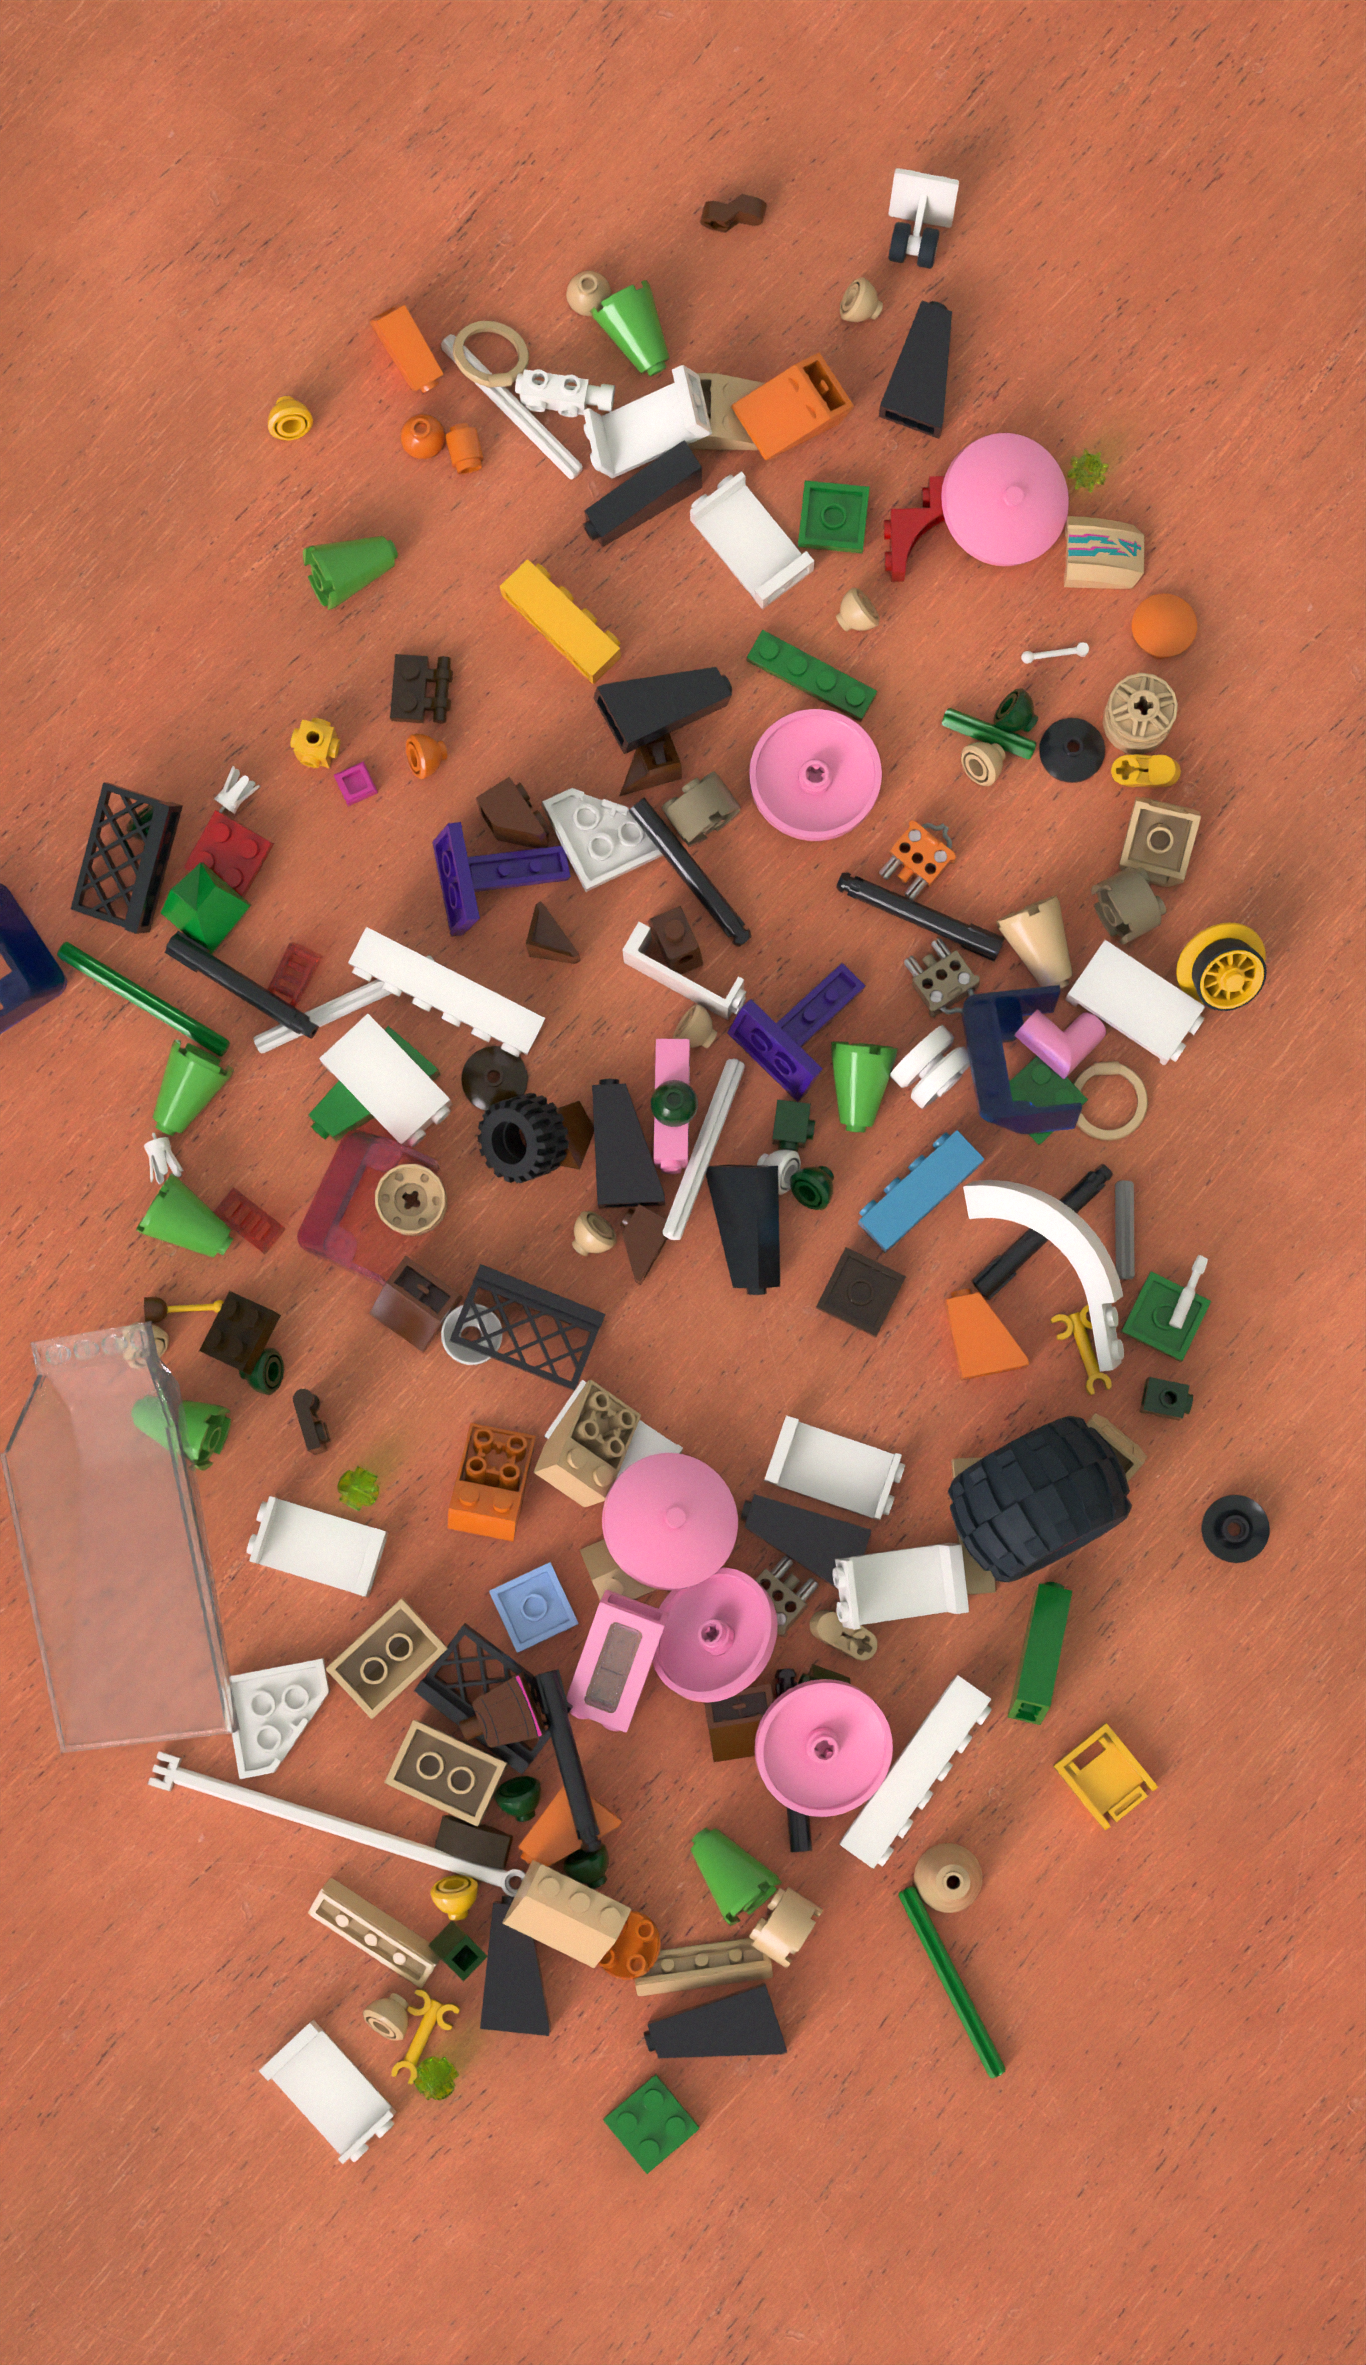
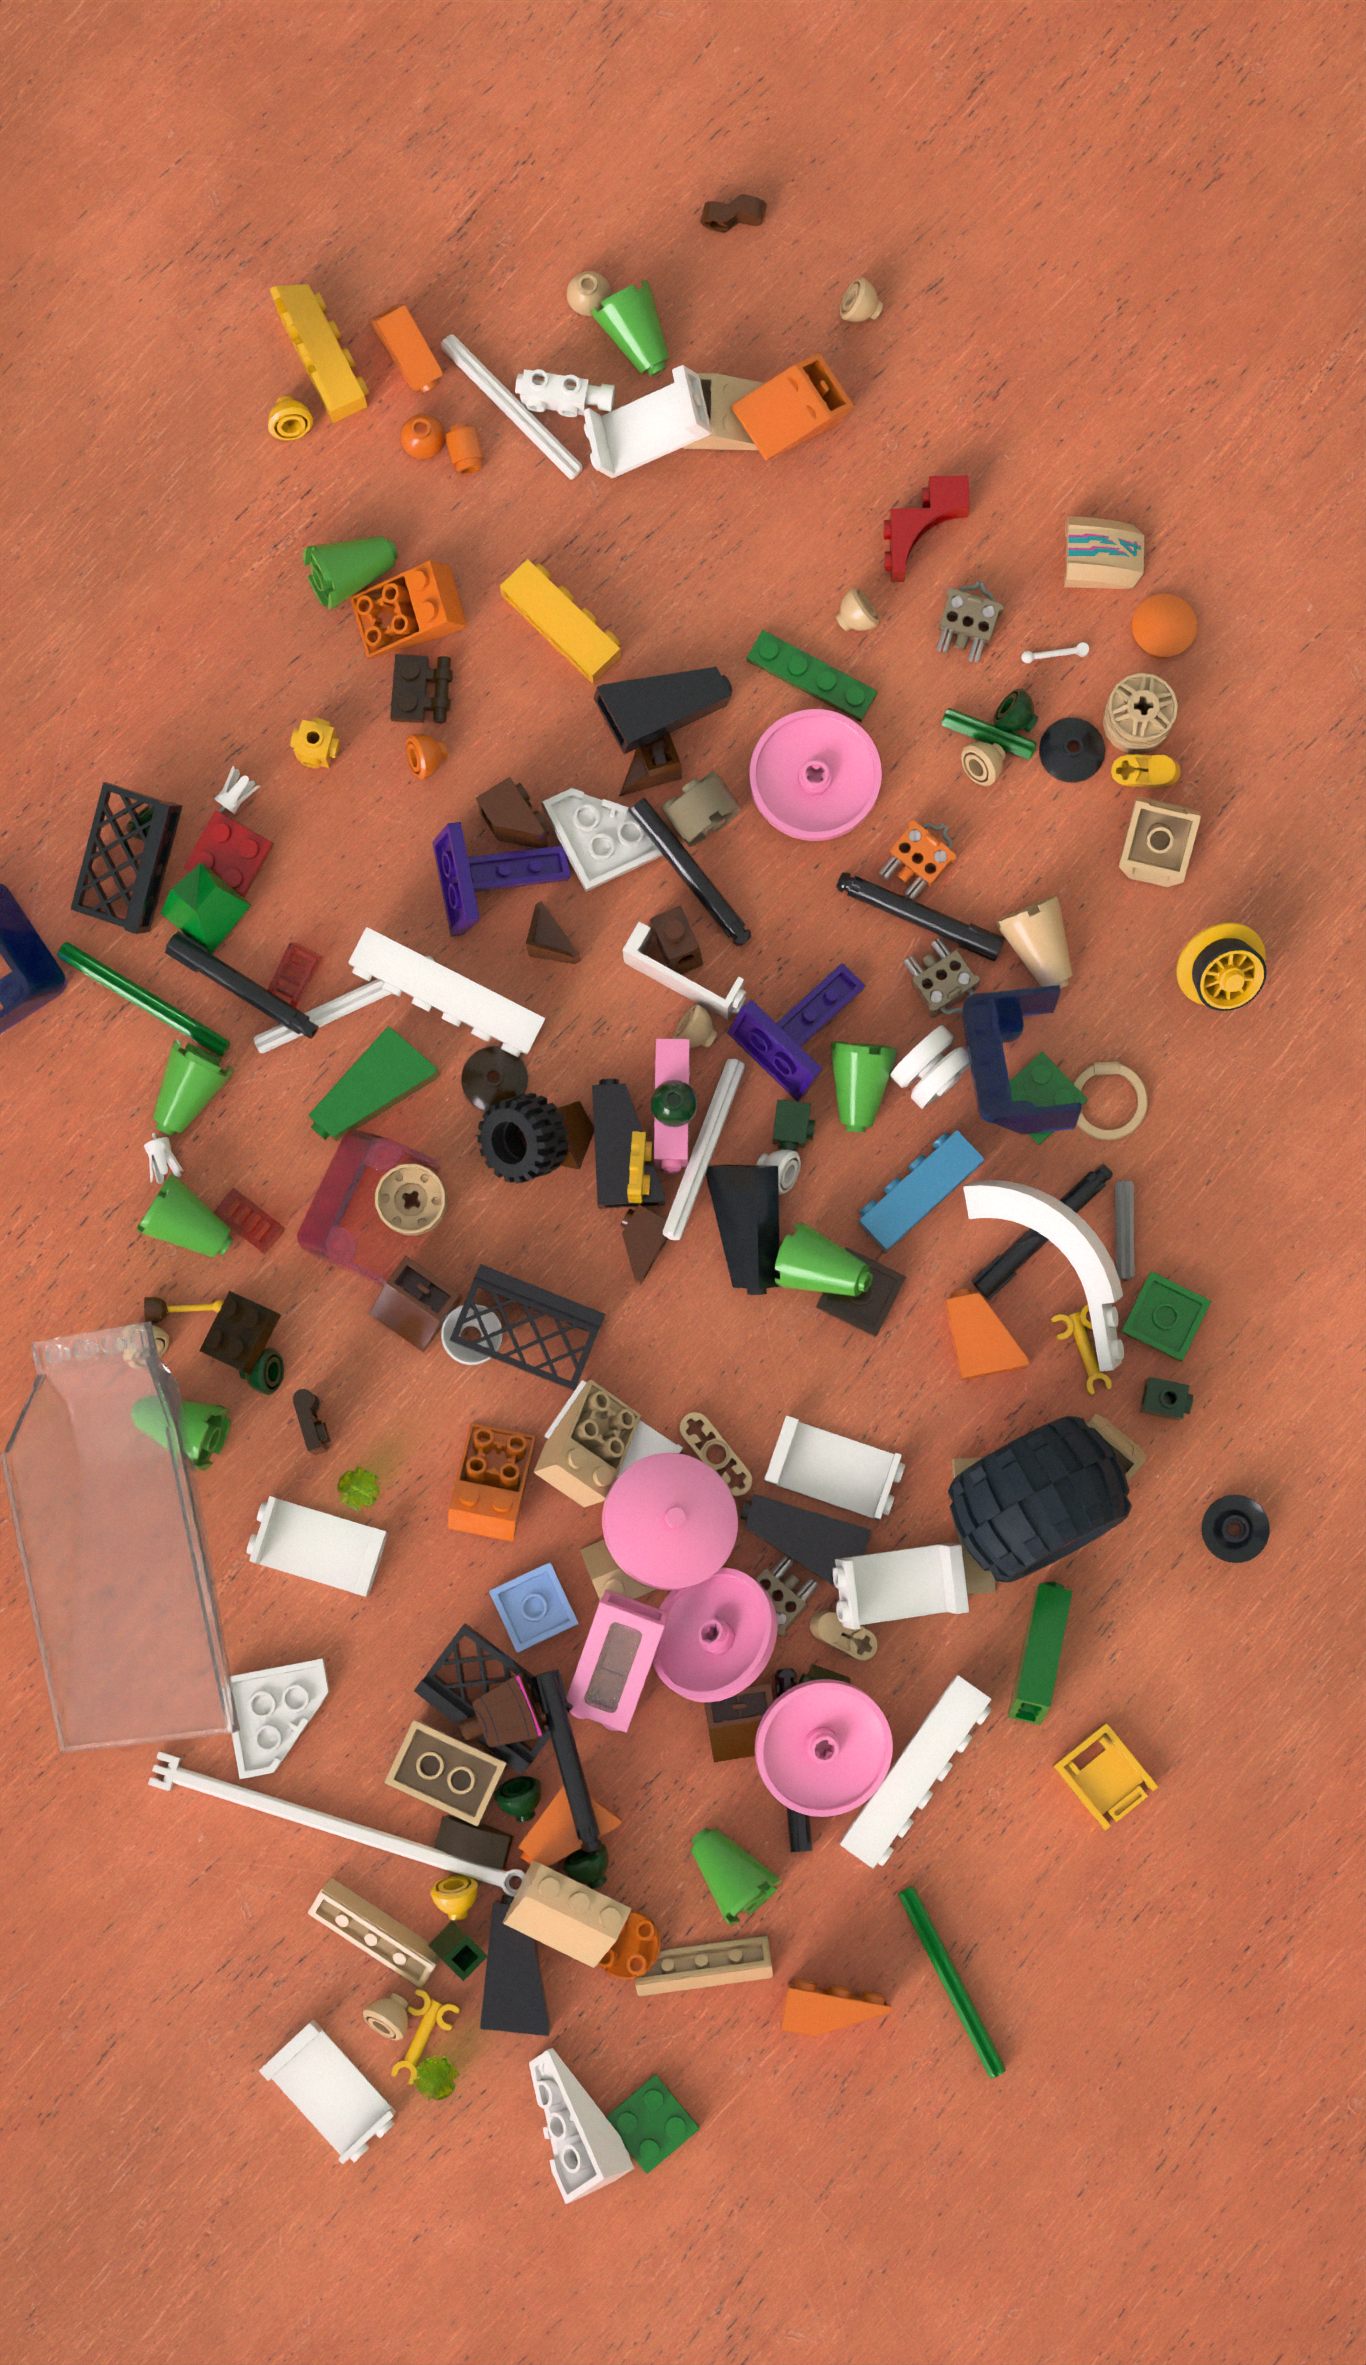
(319, 350): none -> yellow wedge
(355, 783): dark pink tile -> none
(386, 1658): tan slope -> none
(387, 1081): white panel -> none
(409, 609): none -> orange slope
(485, 379): tan piece -> none
(582, 2139): none -> white wedge
(593, 1234): tan brick -> none
(638, 1181): none -> yellow wing
(644, 495): black slope -> none
(708, 1428): none -> tan beam
(725, 2026): black slope -> none
(749, 540): white panel -> none
(786, 1926): tan brick -> none
(813, 1187): dark green brick -> none
(820, 1265): none -> bright green cone
(820, 2010): none -> orange slope
(833, 516): green plate -> none
(920, 376): black slope -> none
(922, 200): white plate -> none
(936, 1867): tan cone -> none
(973, 609): none -> dark tan piece
(1005, 499): bright pink dish -> none
(1061, 1049): bright pink brick -> none
(1094, 465): clear neon green gear -> none
(1128, 904): dark tan brick -> none
(1137, 1002): white panel -> none
(1188, 1293): white piece -> none

